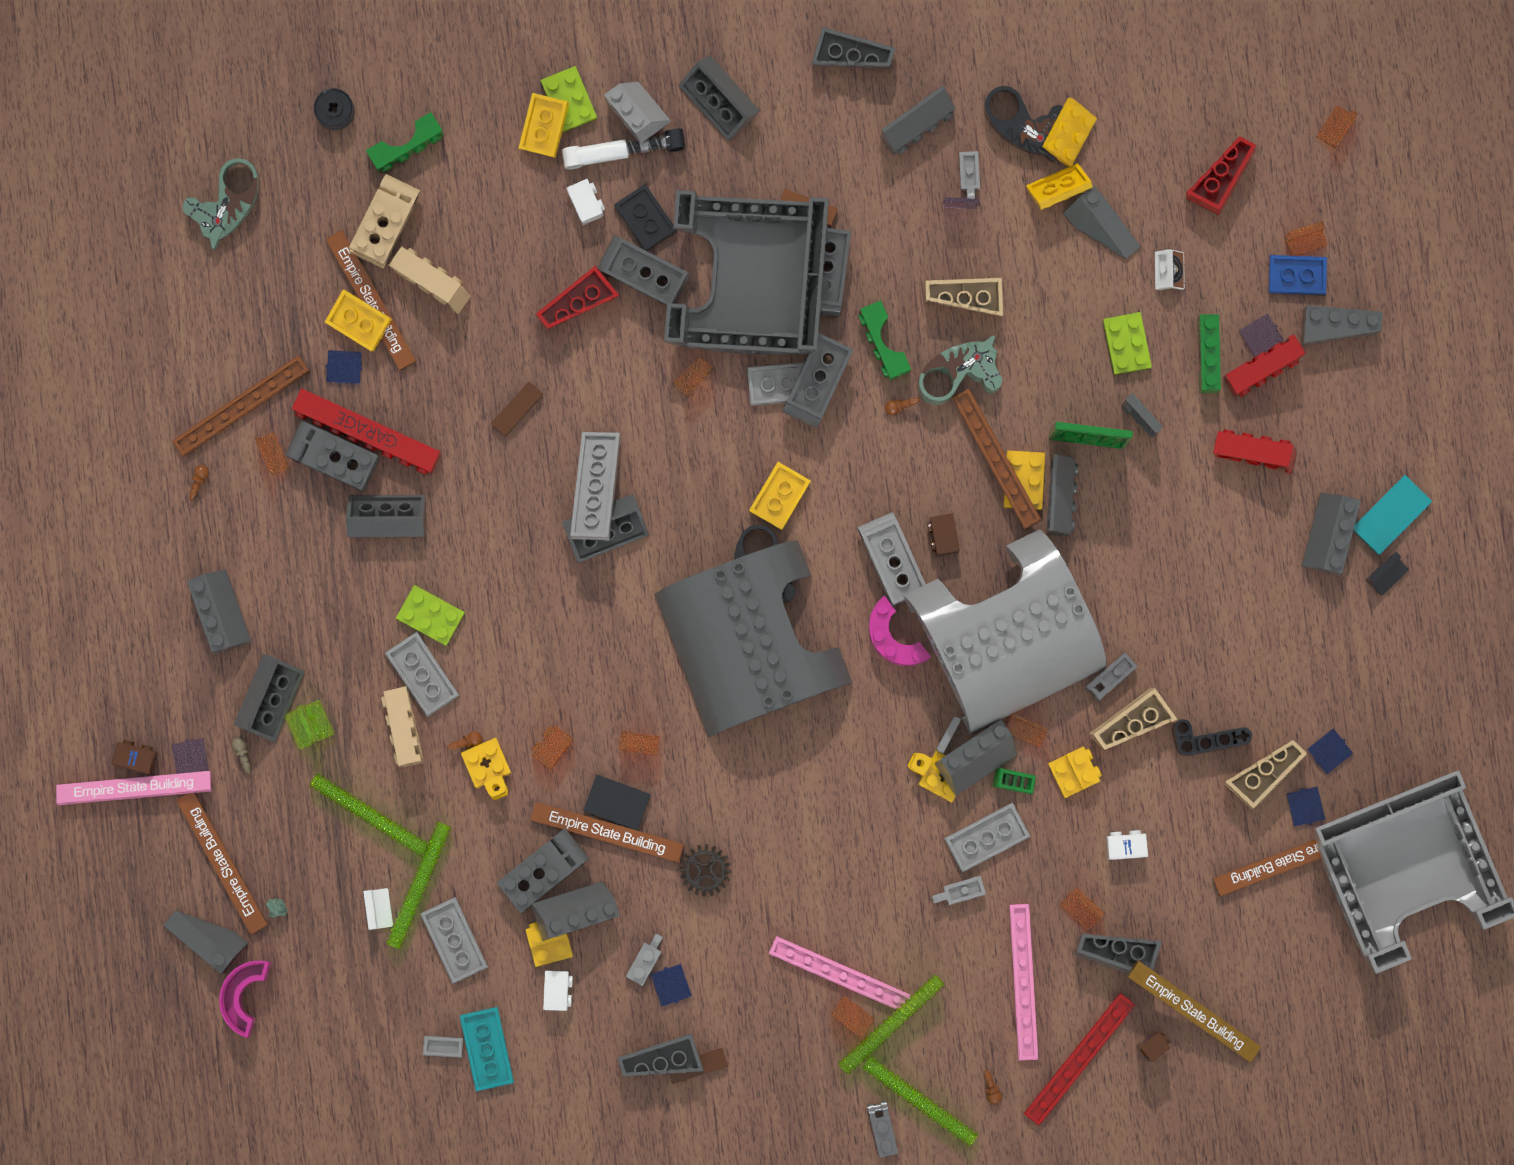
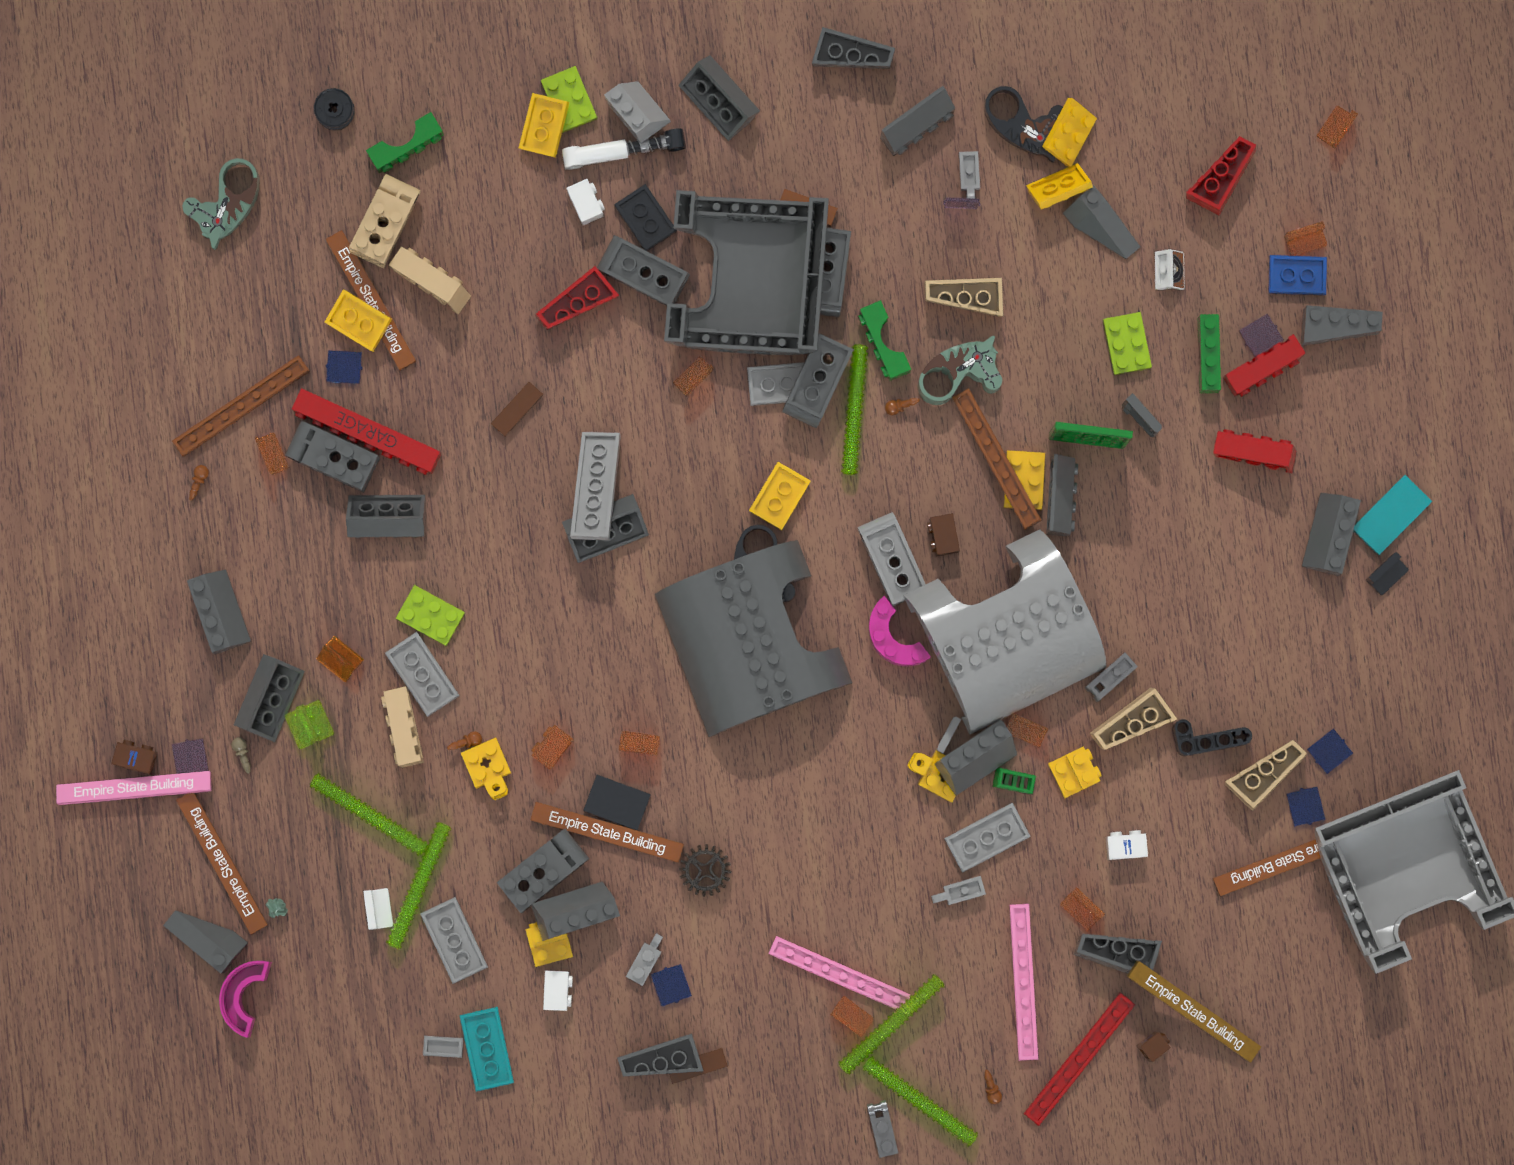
(339, 658): none -> clear orange panel
(854, 409): none -> clear neon green piece

